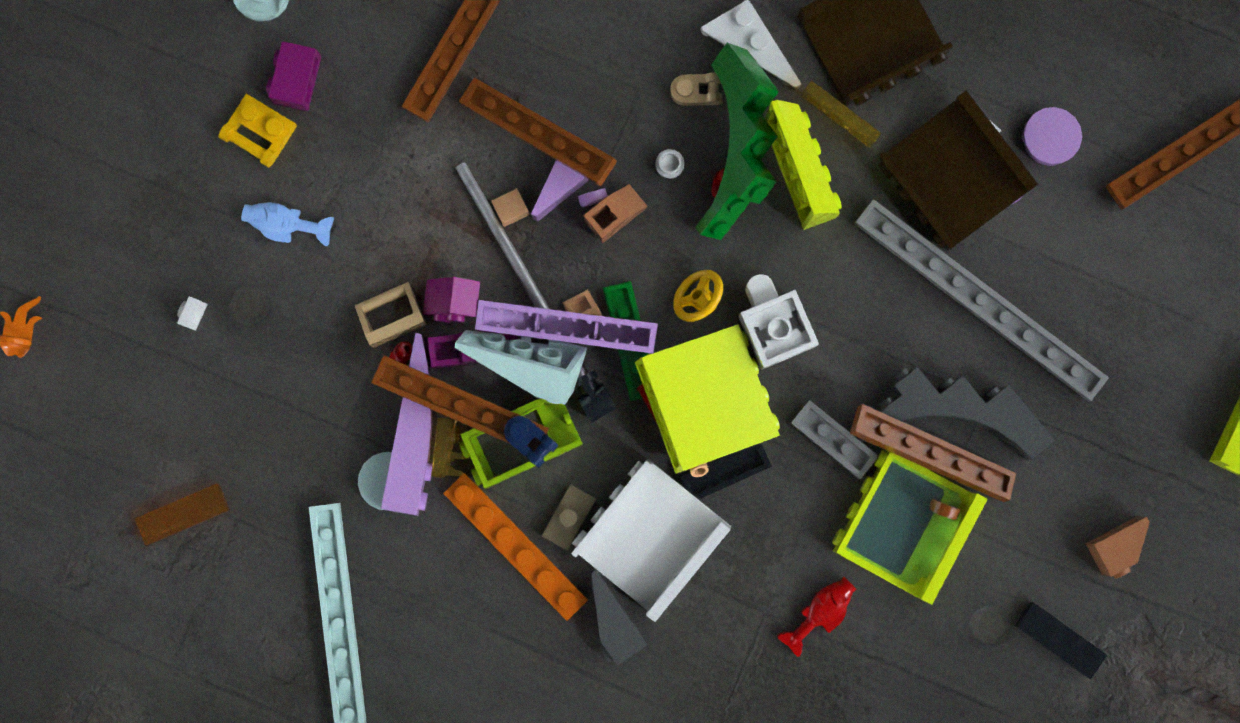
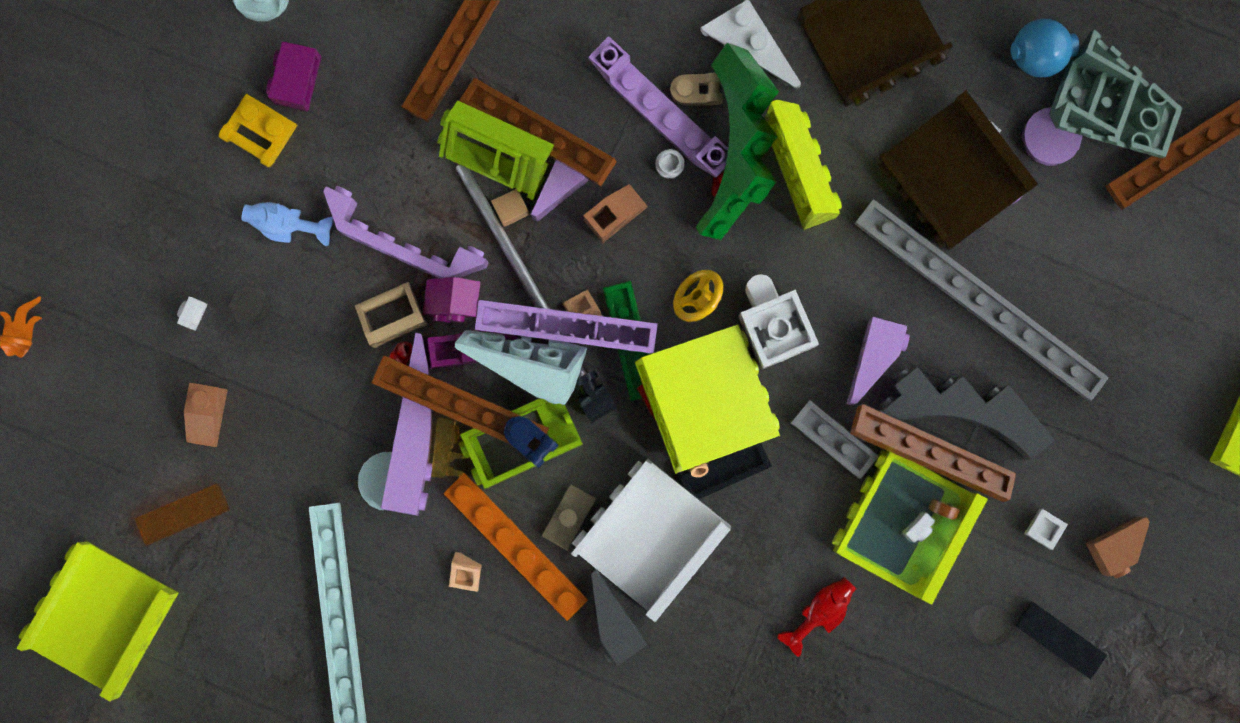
(98, 618): none -> neon yellow panel
(204, 414): none -> nougat slope
(342, 208): none -> lavender slope
(464, 573): none -> light nougat slope
(528, 150): none -> lime door
(592, 198): lavender tile -> none
(657, 109): none -> lavender slope
(841, 114): clear yellow tile -> none
(879, 349): none -> lavender slope
(919, 528): none -> white plate
(1044, 48): none -> dark azure brick
(1046, 529): none -> white plate
(1113, 101): none -> sand green wedge

